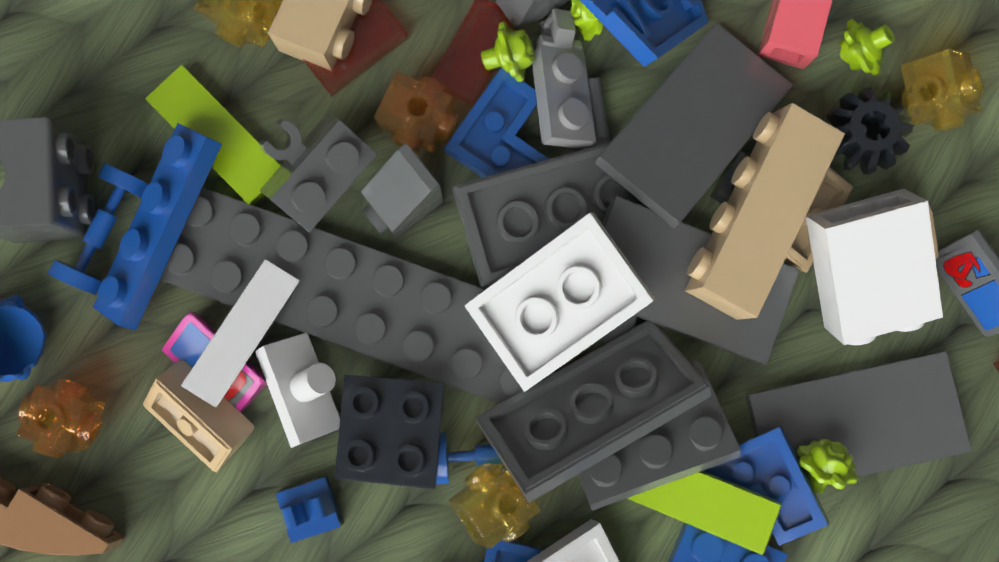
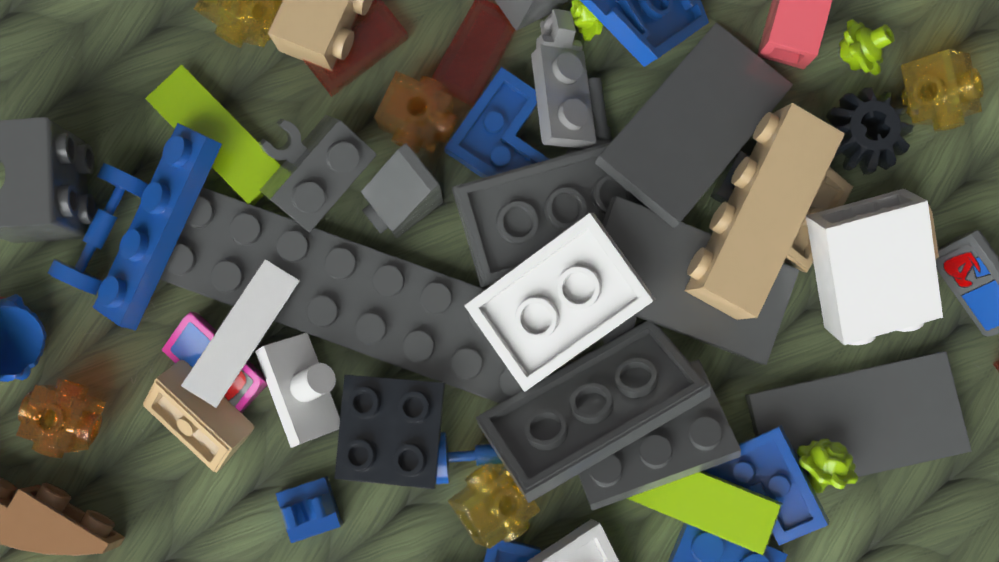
(511, 52): lime plant -> none

